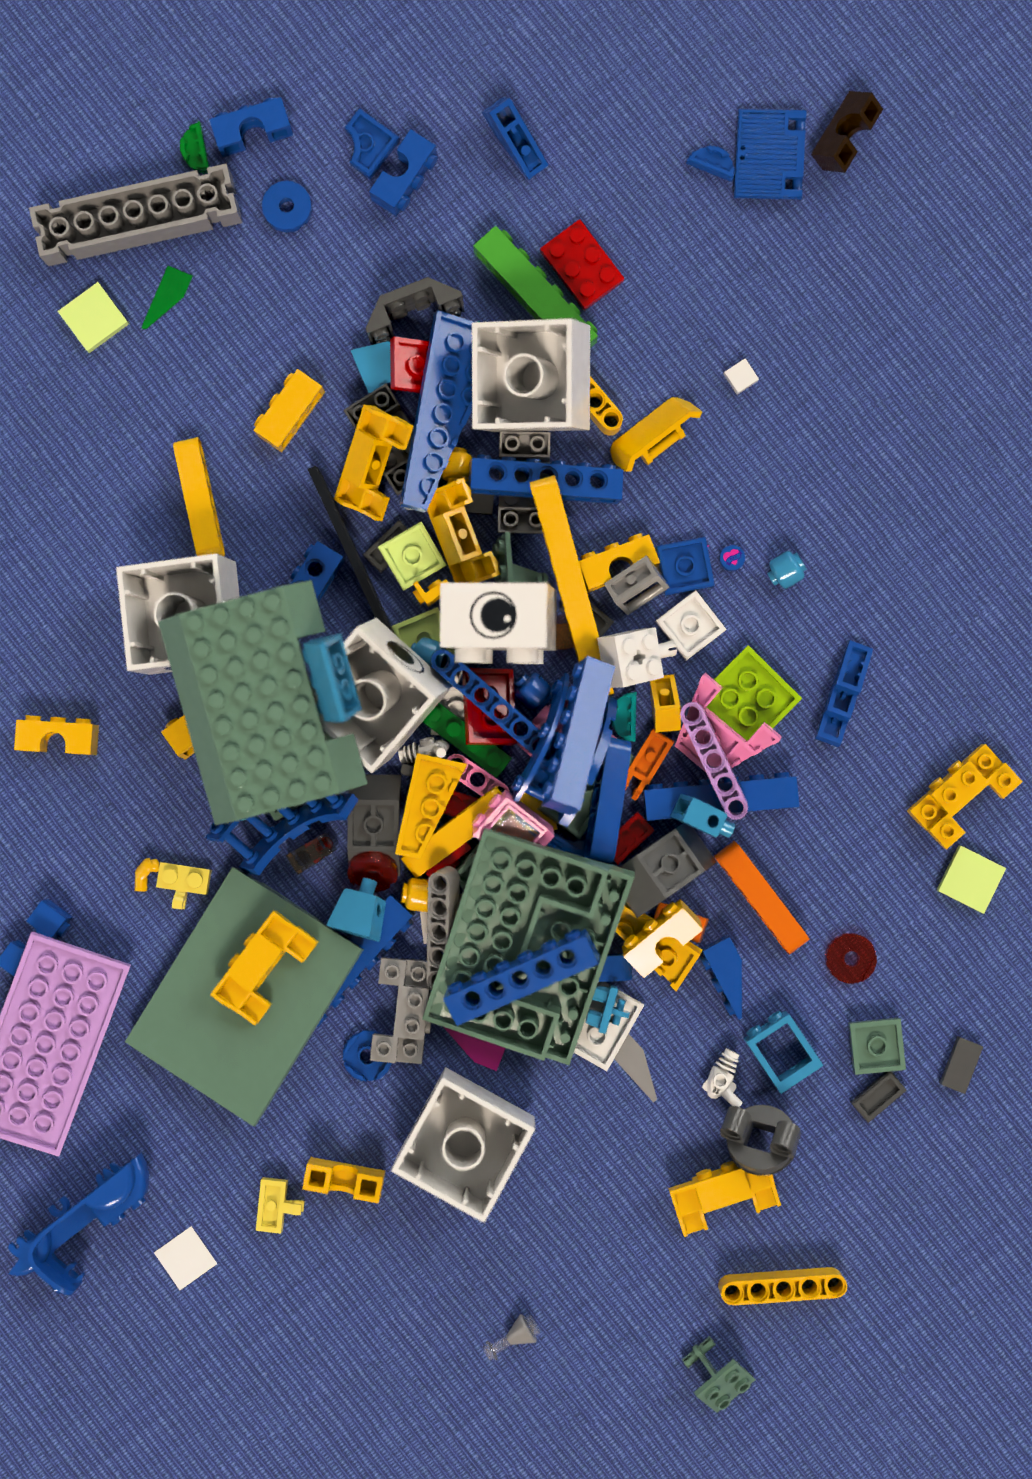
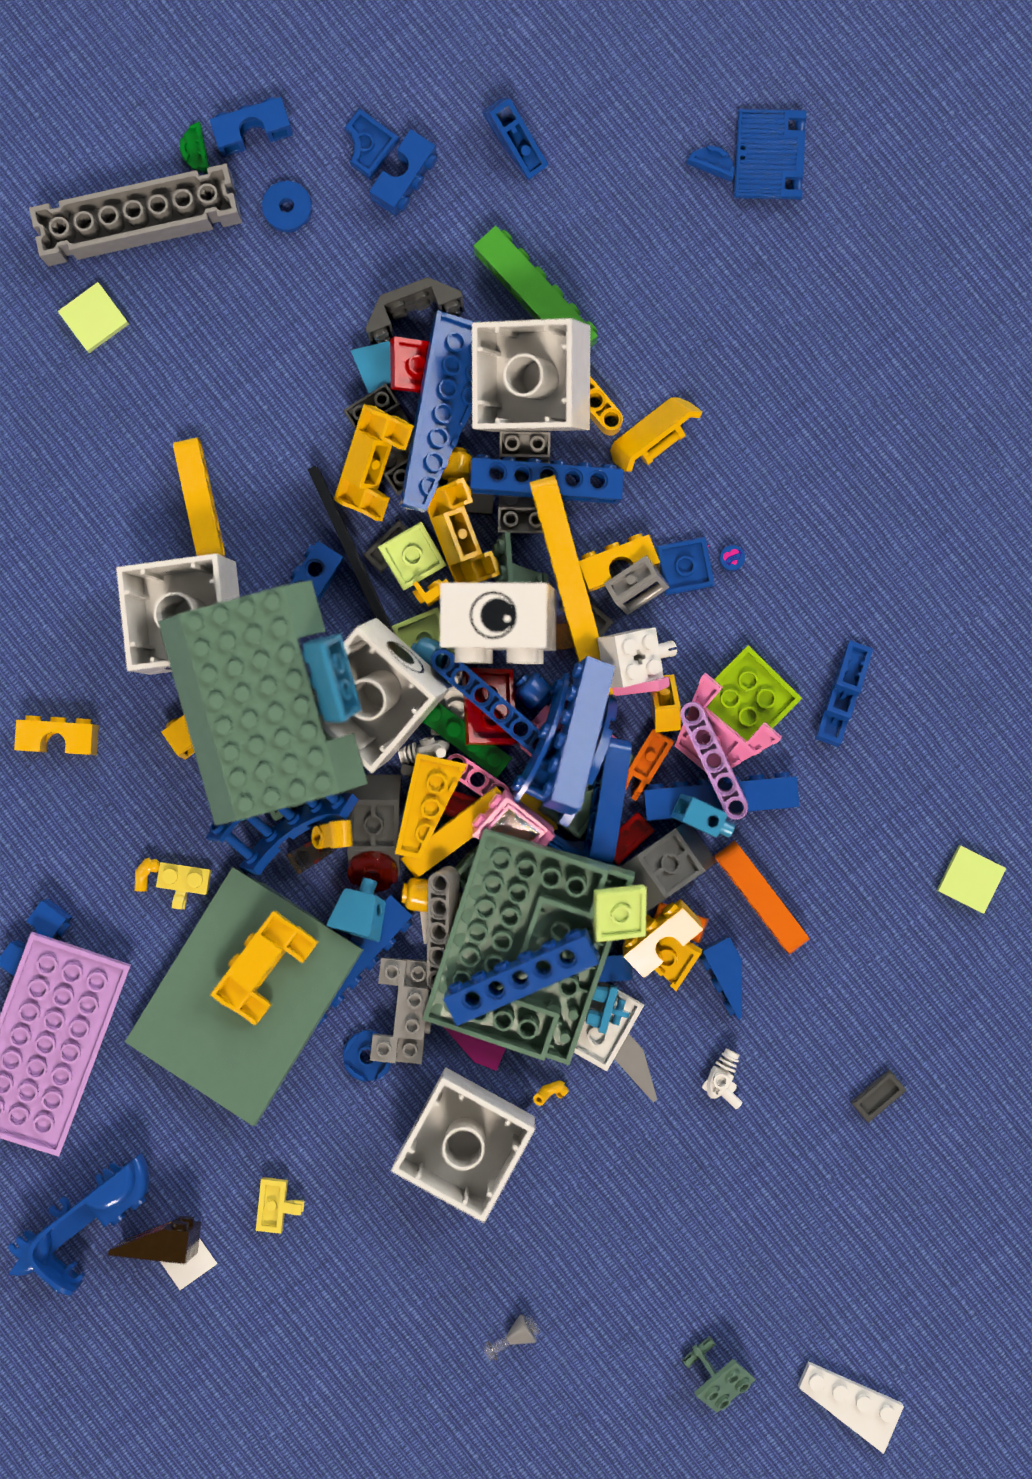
(169, 1242): none -> dark brown slope
(170, 291): green sticker -> none
(288, 410): yellow brick -> none
(329, 1175): yellow arch -> none
(332, 835): none -> yellow piece
(450, 860): red plate -> none
(549, 1089): none -> yellow arm
(582, 264): red plate -> none
(619, 913): none -> yellowish green tile
(626, 717): teal tile -> none
(649, 686): none -> bright pink tile
(690, 625): white tile -> none
(719, 1189): yellow bracket -> none
(738, 1129): dark grey piece -> none
(741, 376): white tile -> none
(786, 569): dark azure head -> none
(793, 1292): yellow beam -> none
(798, 1071): dark azure window -> none
(840, 947): clear red tile -> none
(856, 113): dark brown arch -> none
(857, 1406): none -> white wing
(876, 1046): sand green plate -> none
(959, 787): yellow bracket -> none
(961, 1065): dark grey tile -> none

